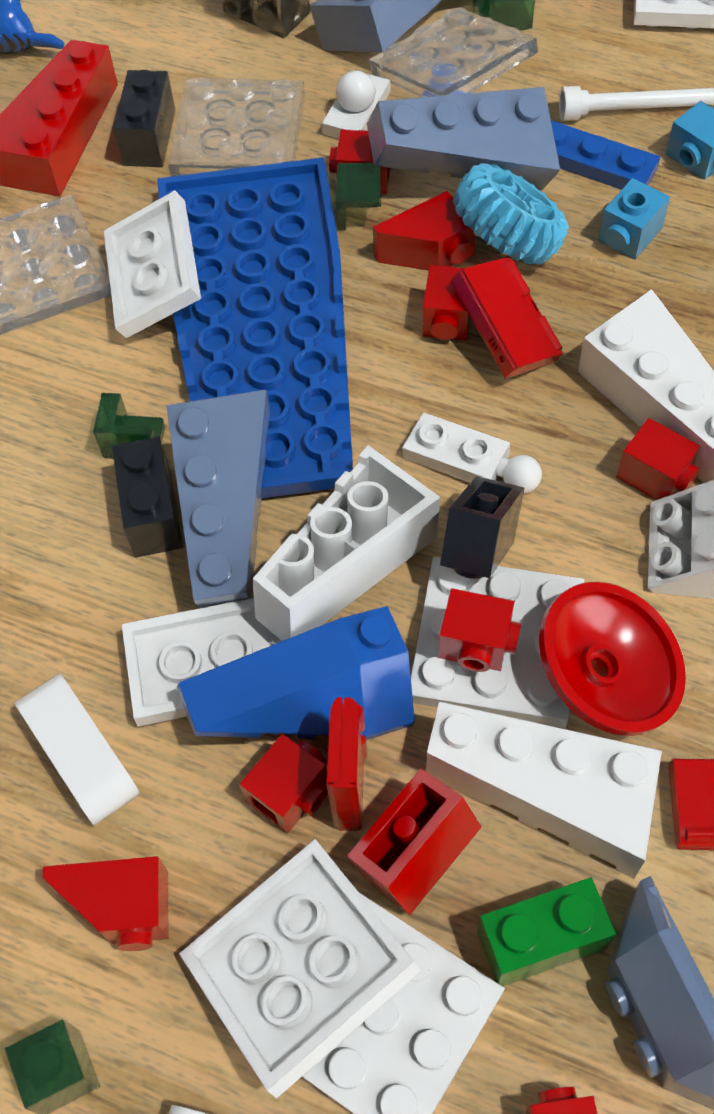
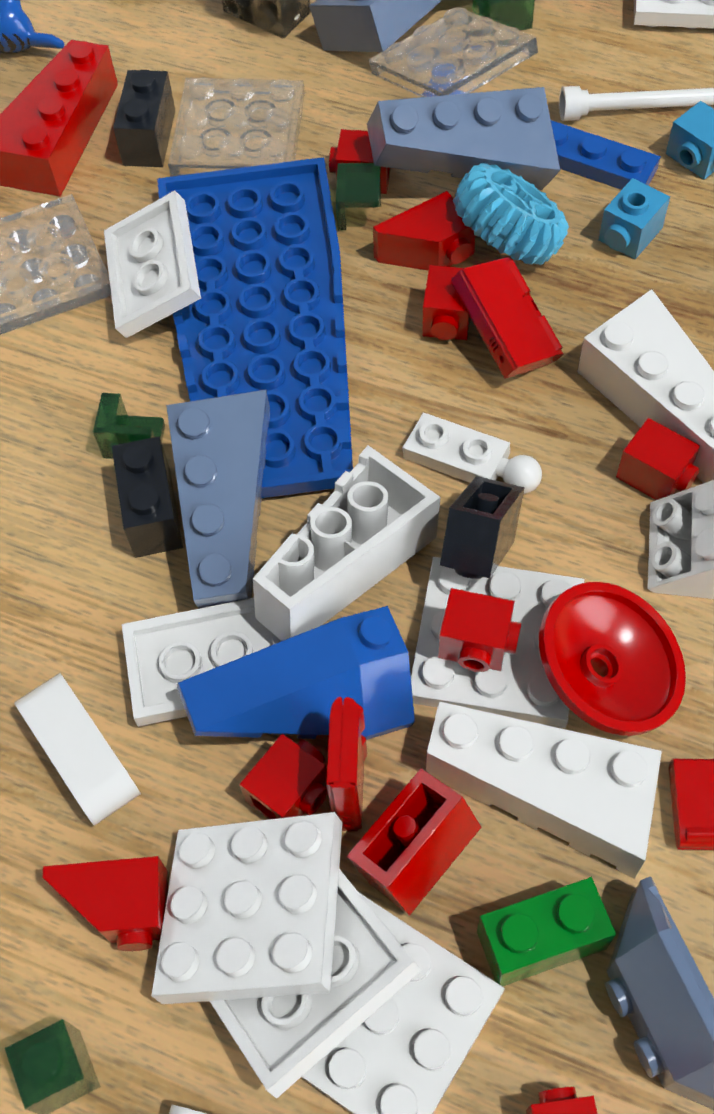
(250, 911): none -> white plate
(355, 102): white tile -> none

